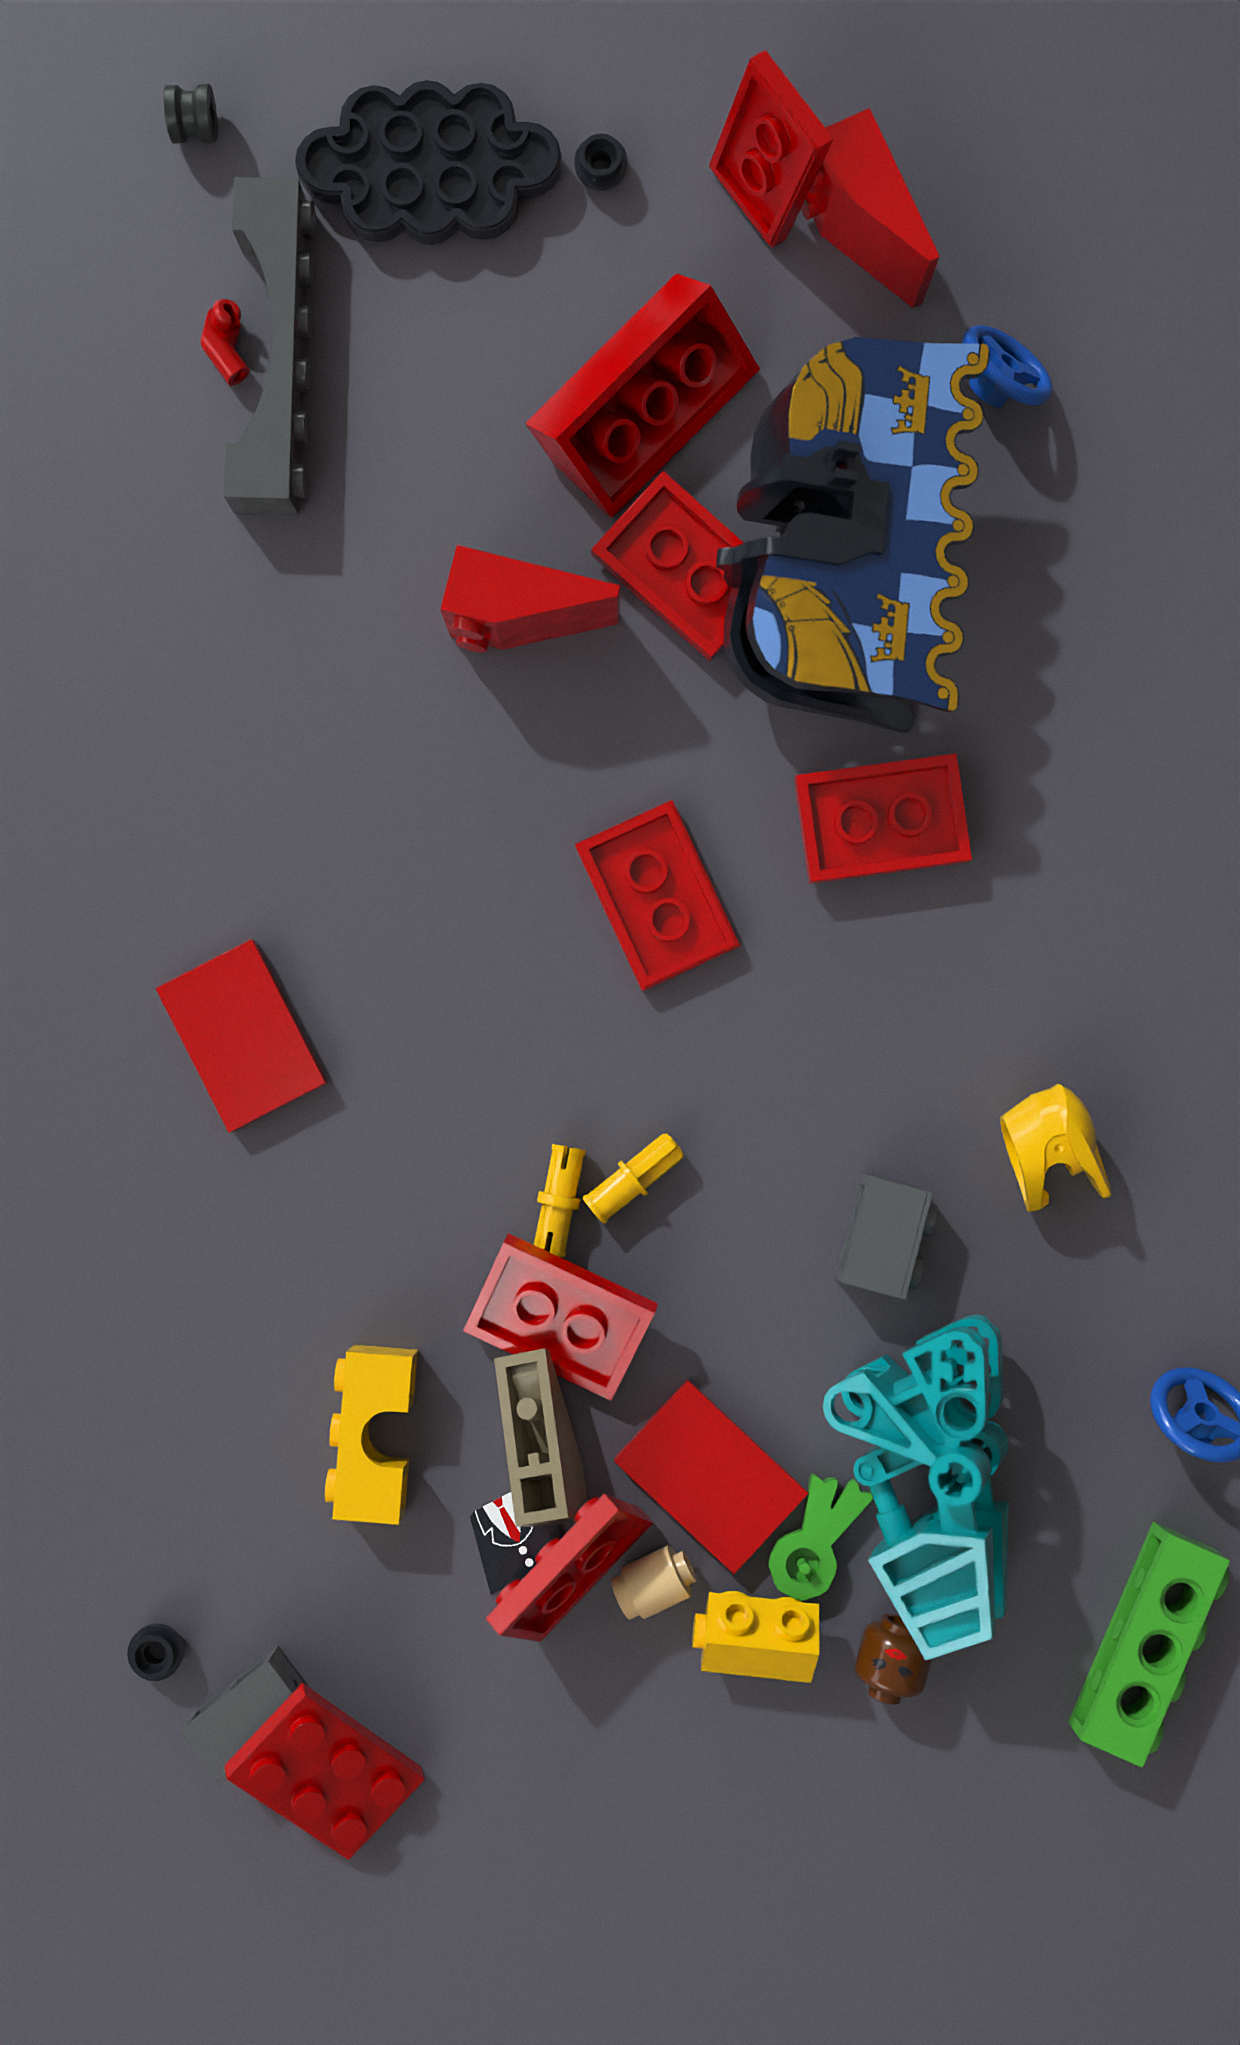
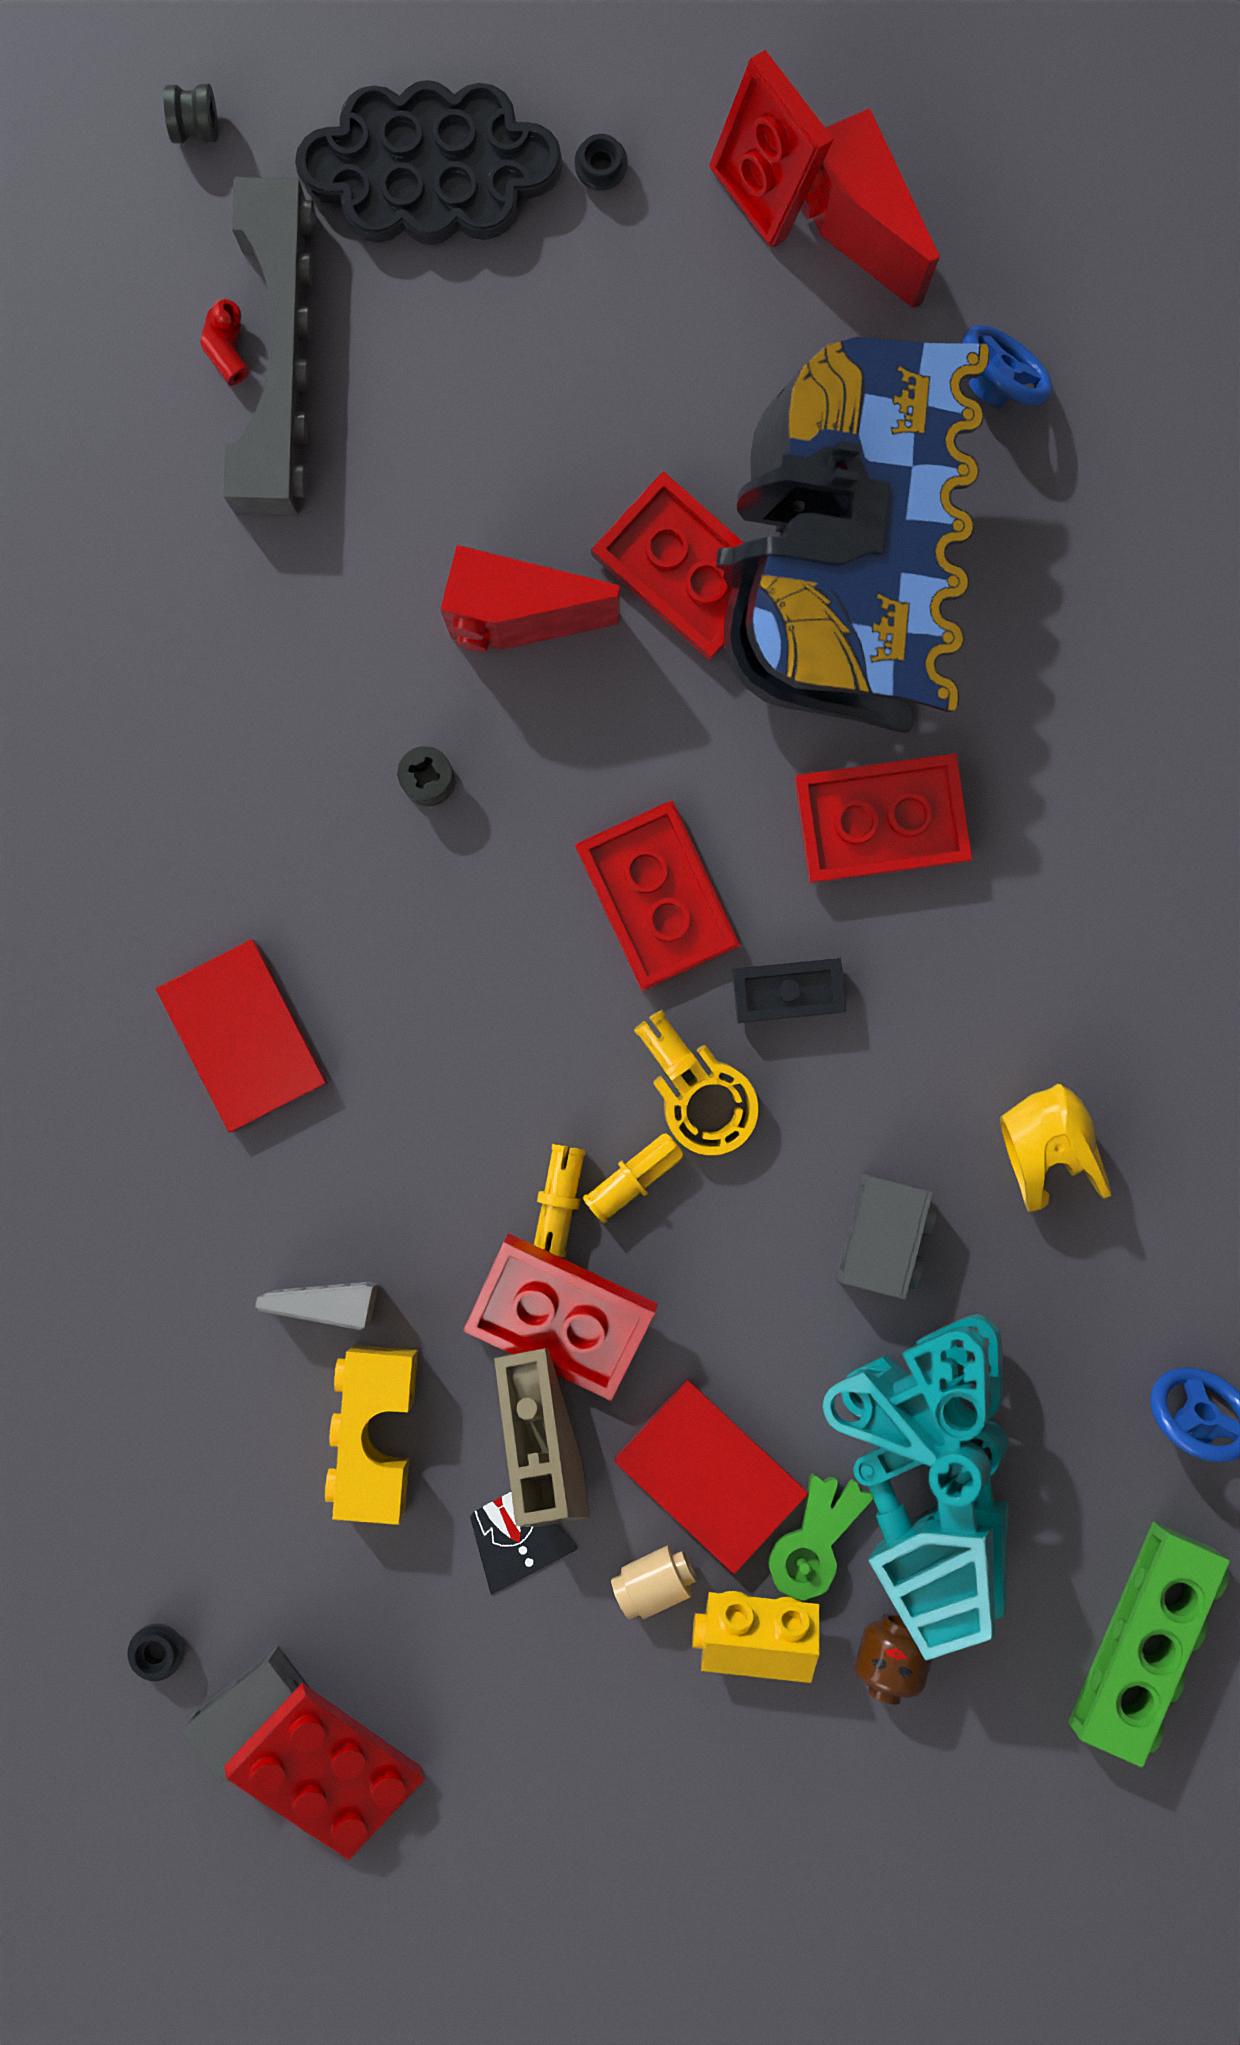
(338, 1304): none -> light grey slope
(433, 789): none -> pearl dark grey wheel
(568, 1568): red plate -> none
(644, 393): red slope -> none
(676, 1059): none -> yellow pin
(788, 990): none -> black plate

